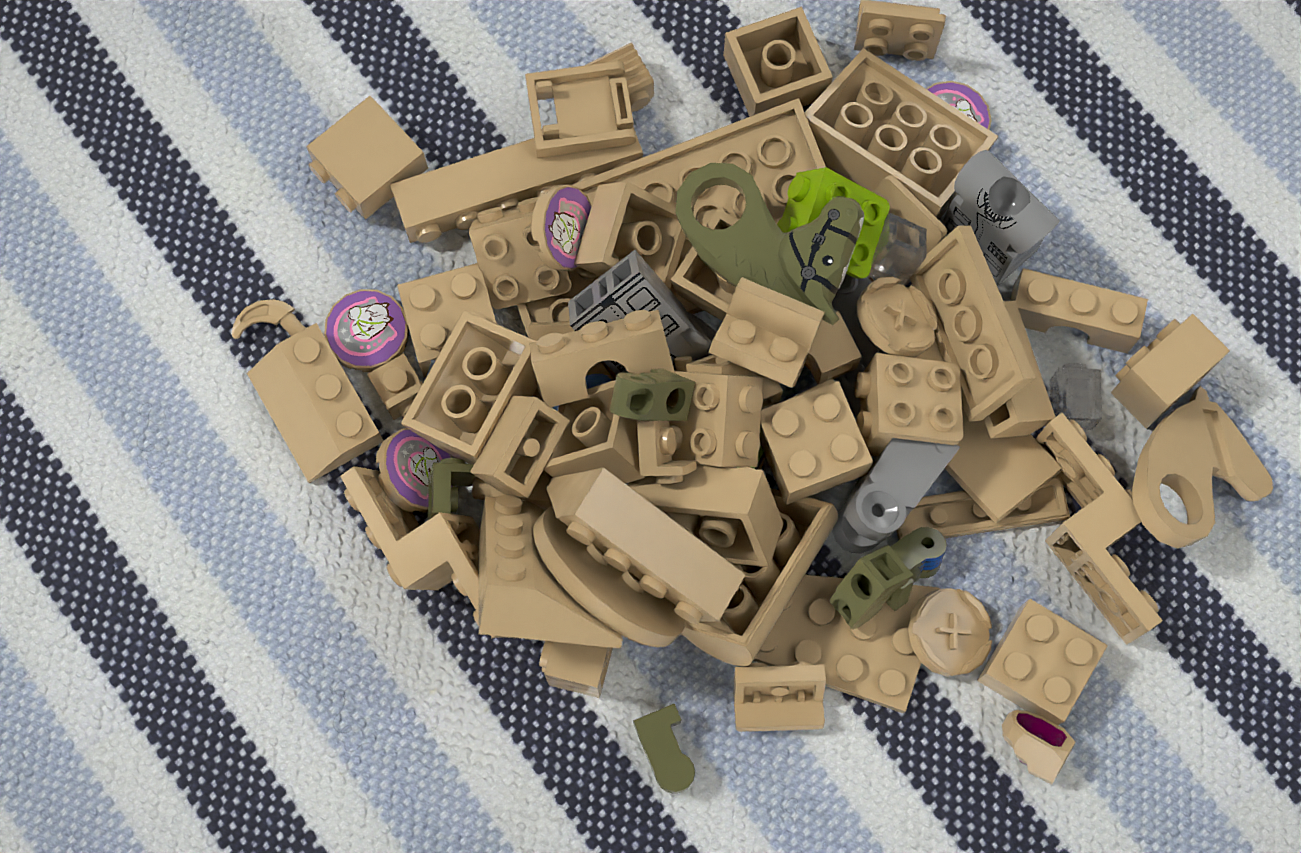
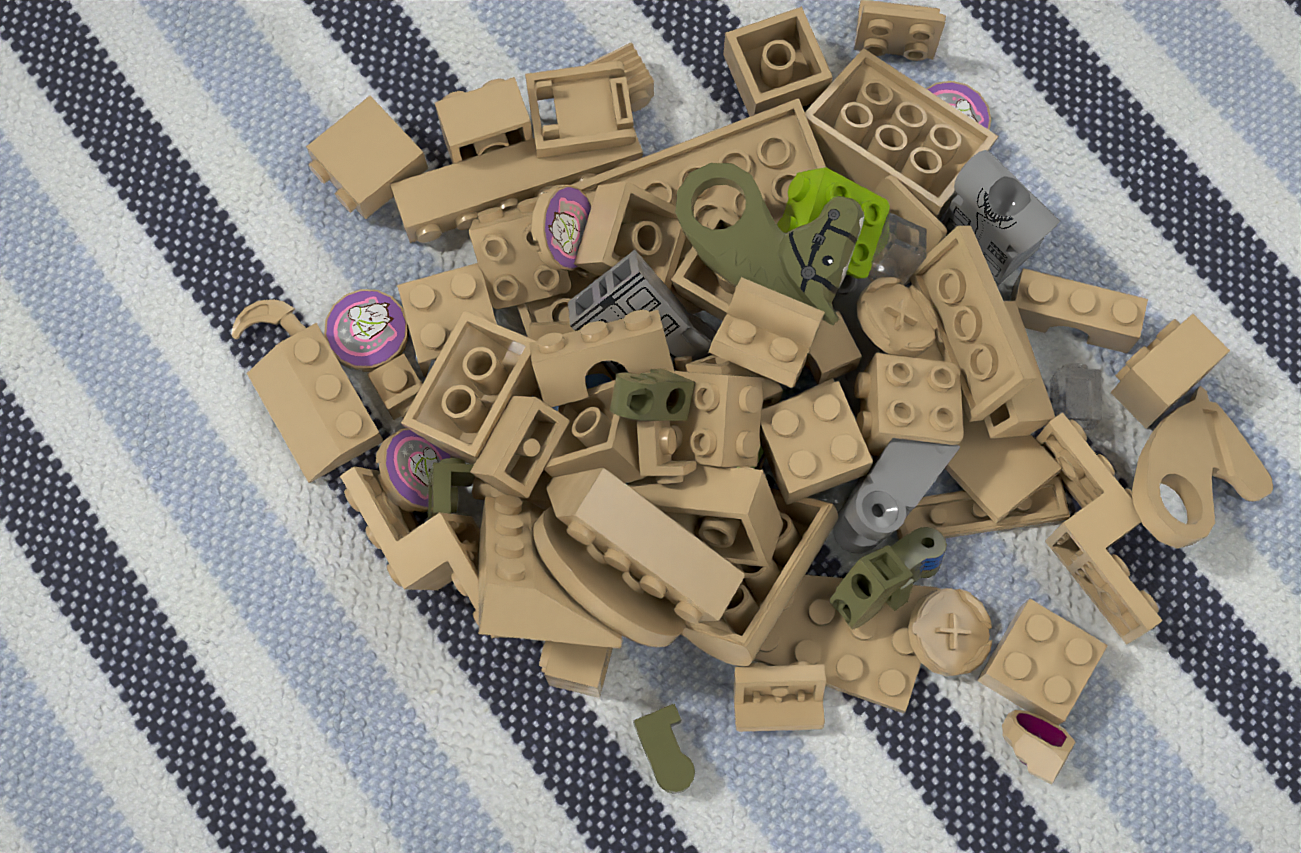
(483, 119): none -> tan brick

